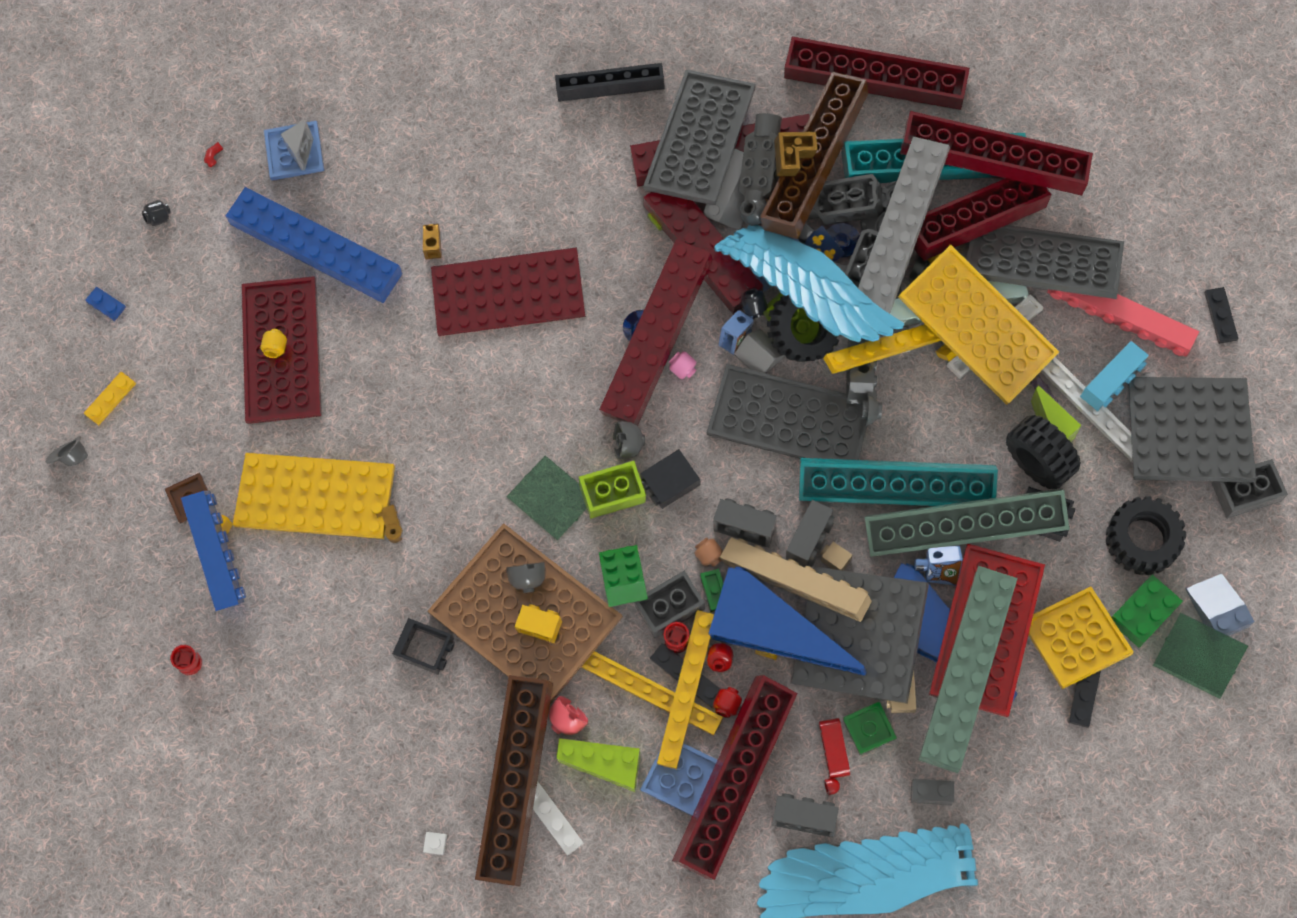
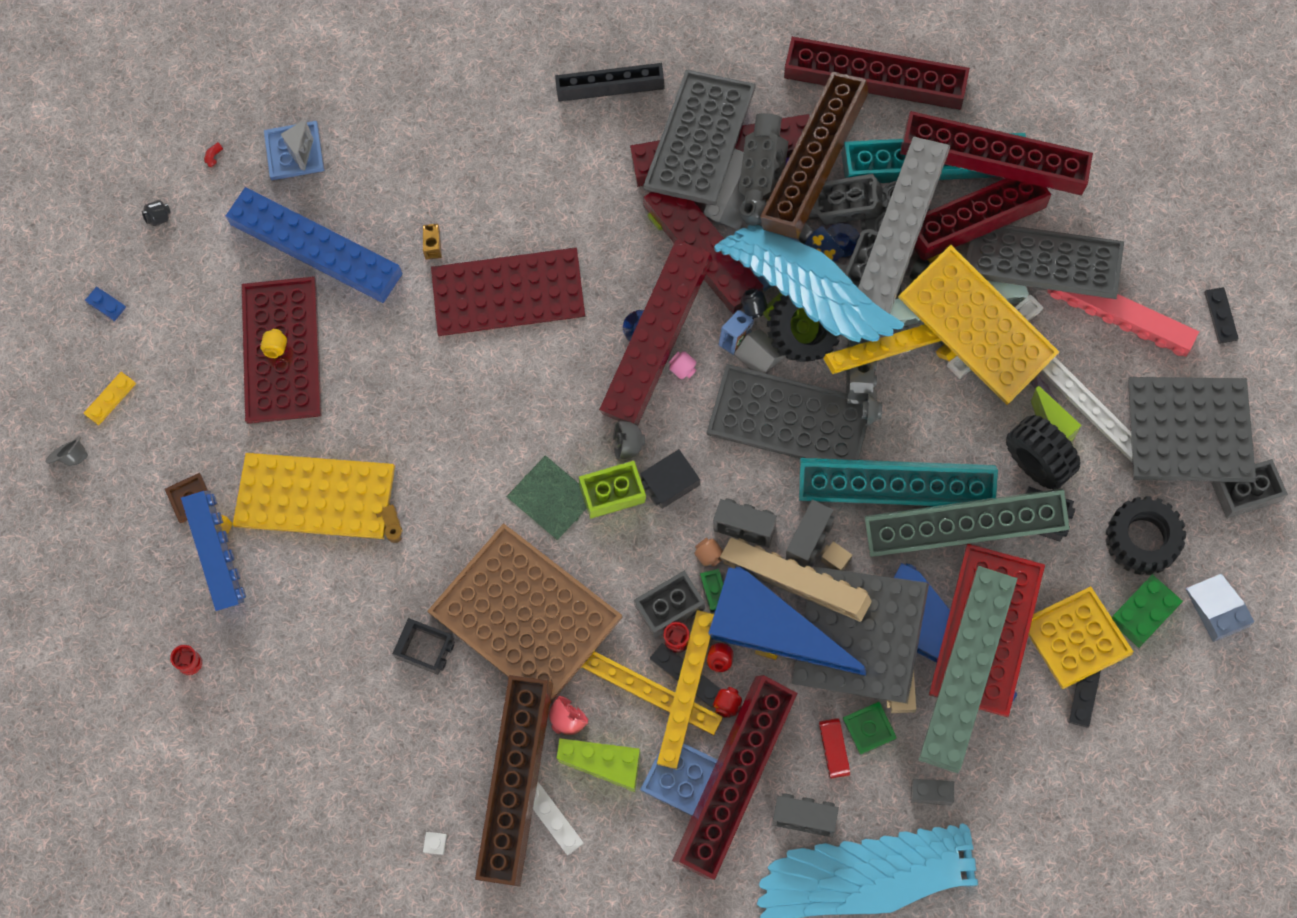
(526, 576): dark grey cylinder -> none
(538, 623): yellow brick -> none
(623, 575): green brick -> none
(791, 147): pearl gold brick -> none
(832, 786): red hinge -> none
(941, 565): medium blue torso -> none
(1114, 375): medium azure brick -> none
(1200, 655): clear green piece -> none

